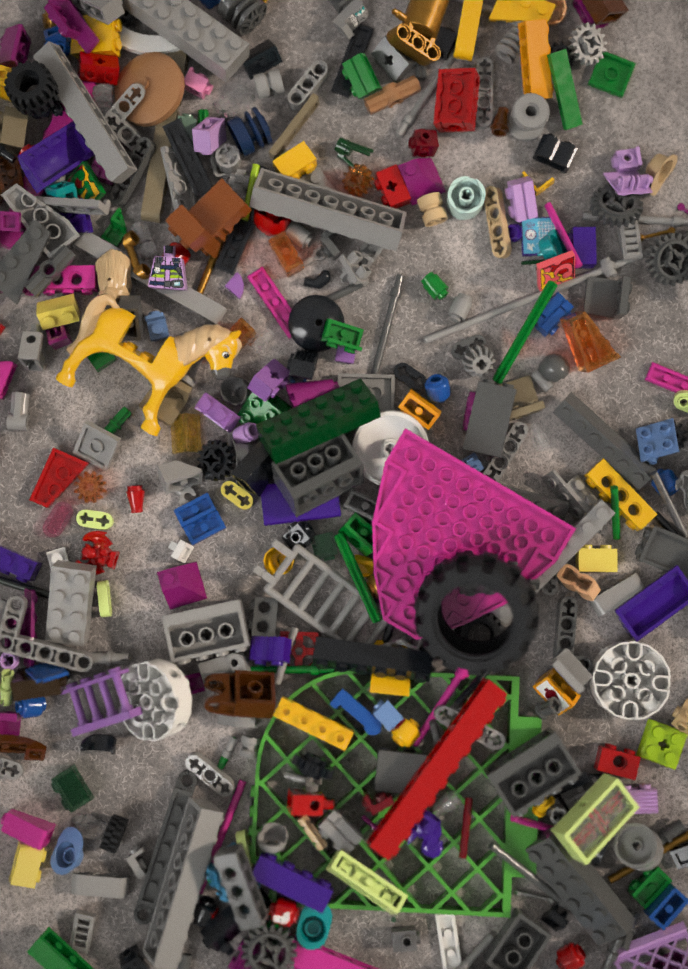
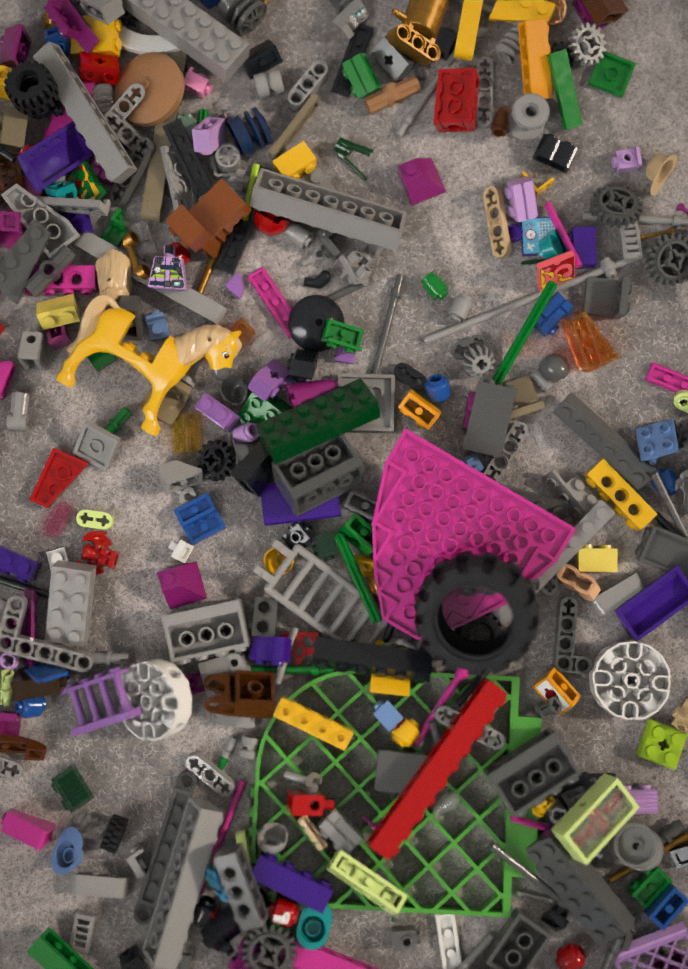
(26, 866): light yellow brick -> none
(90, 479): clear orange gear -> none
(99, 742): black helmet -> none
(104, 598): yellowish green beam -> none
(135, 497): red cone -> none
(239, 491): light yellow beam -> none
(286, 254): clear orange brick -> none
(313, 766): black gear -> none
(357, 710): blue leg -> none
(358, 180): clear orange gear -> none
(377, 439): white dish -> none
(381, 801): dark red bracket -> none
(392, 177): red brick -> none
(423, 143): dark red brick -> none
(430, 831): dark purple animal -> none
(432, 209): tan wheel -> none
(465, 827): dark red bar -> none
(469, 188): light aqua brick -> none
(571, 670): light grey panel -> none
(615, 507): green bar -> none
(629, 182): lavender hinge -> none
(629, 761): red brick -> none

